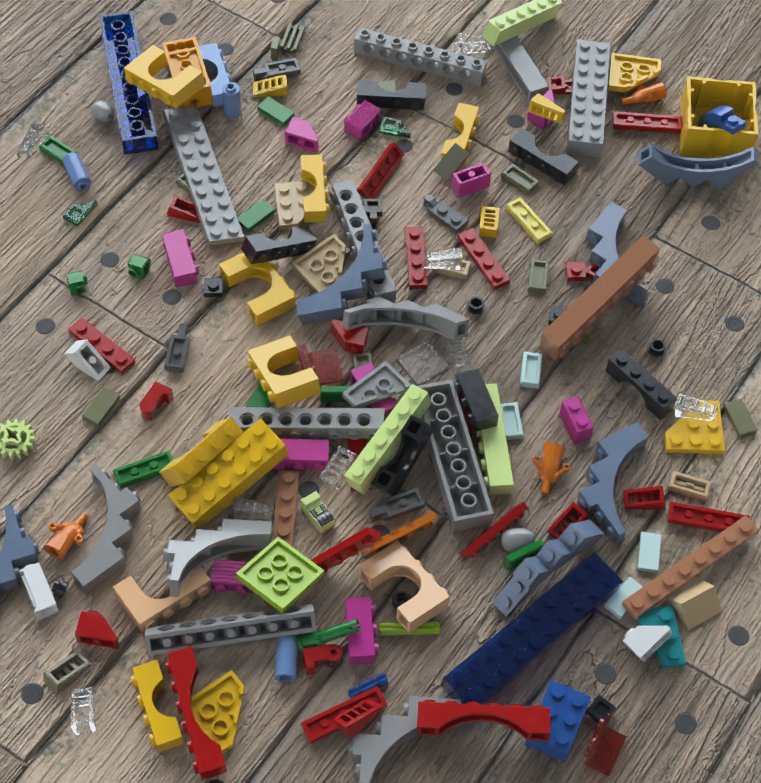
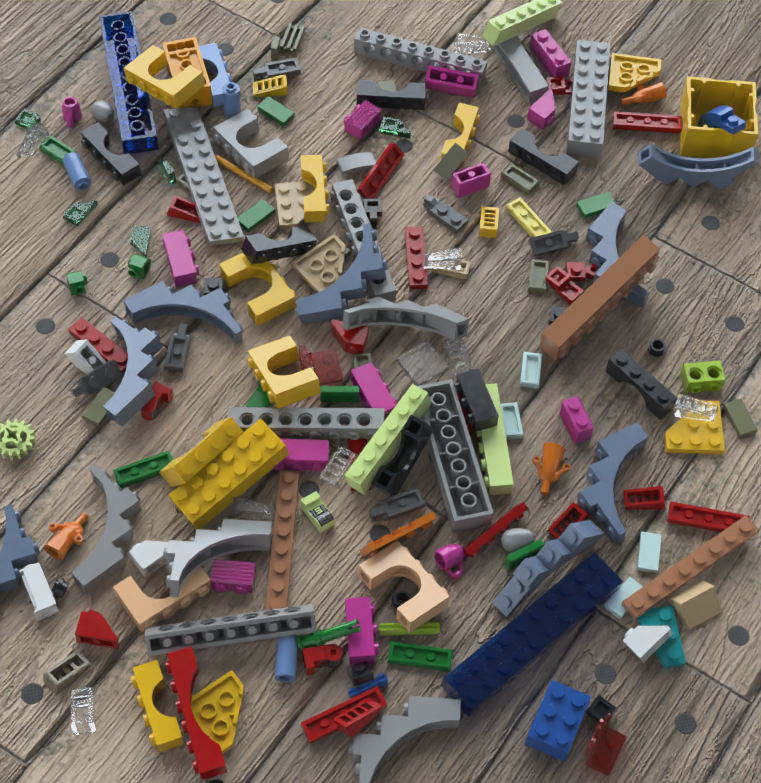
(27, 118): none -> clear green tile
(71, 111): none -> dark pink piece
(97, 379): none -> dark grey hinge
(123, 167): none -> arch
(140, 239): none -> tile
(141, 367): none -> arch
(148, 556): none -> white slope
(161, 300): none -> sand blue arch
(167, 170): none -> clear green tile
(243, 174): none -> light orange bar
(254, 160): none -> light grey arch
(280, 574): lime plate -> none
(301, 134): dark pink slope -> none
(347, 548): red plate -> none
(353, 163): none -> light grey slope
(360, 673): none -> black plate
(376, 386): light grey wing -> none
(420, 656): none -> green tile
(438, 717): red arch -> none
(449, 557): none -> dark pink piece
(451, 81): none -> dark pink brick
(475, 301): black plate -> none
(483, 259): plate -> none
(545, 108): yellow slope -> none
(549, 54): none -> dark pink brick
(552, 242): none -> dark grey hinge
(561, 283): none -> red slope
(594, 205): none -> tile
(689, 489): tan tile -> none
(703, 374): none -> lime brick

